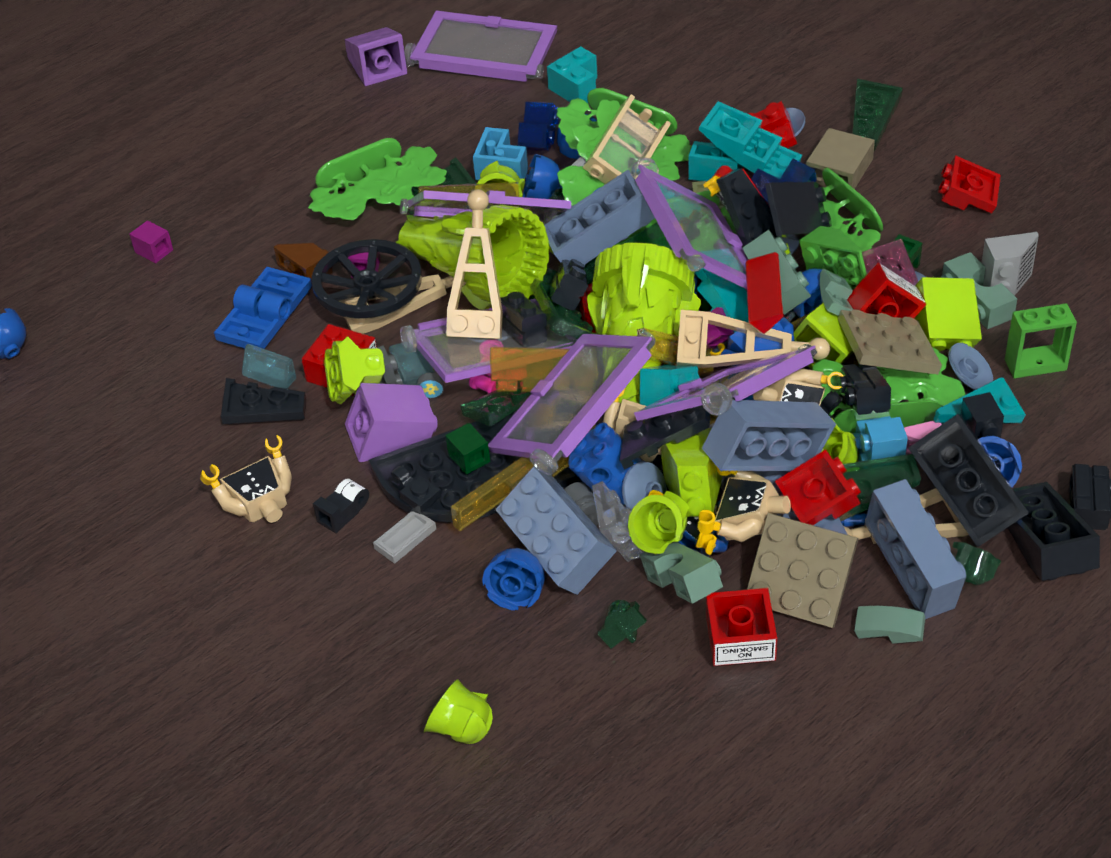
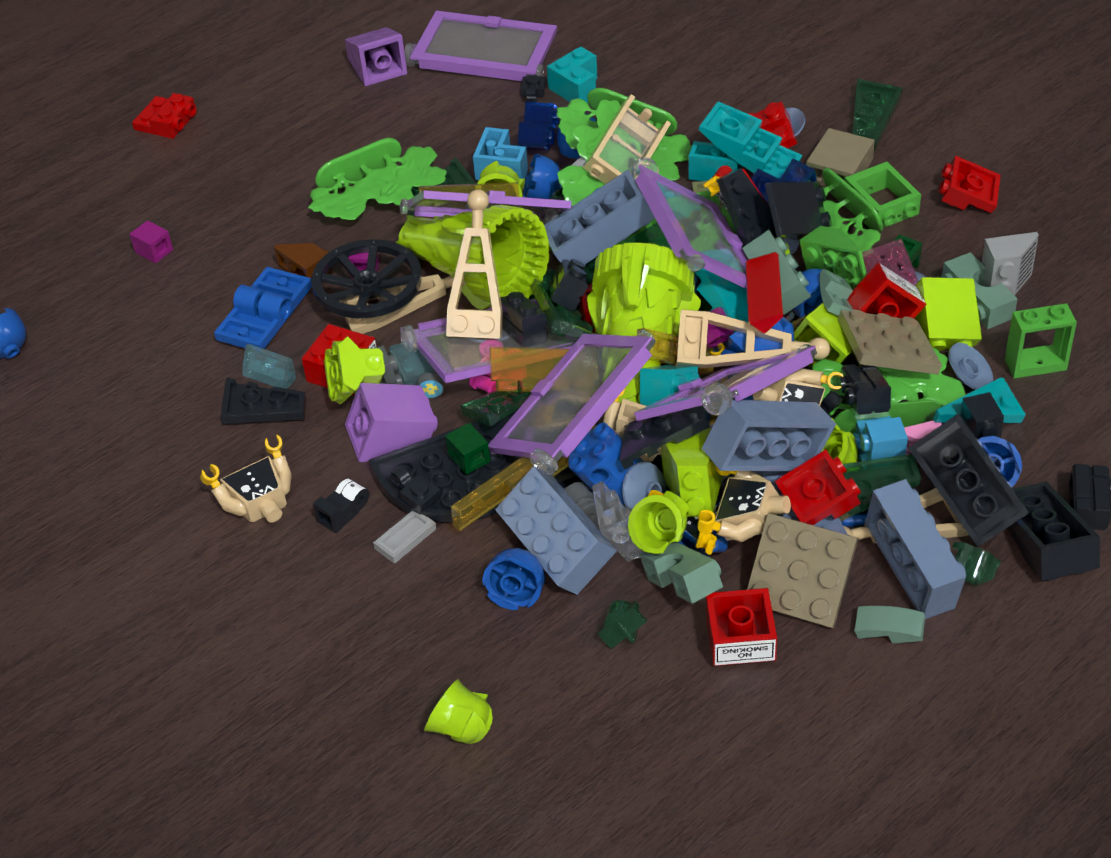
(166, 115): none -> red plate
(533, 87): none -> black plate
(883, 177): none -> bright green window

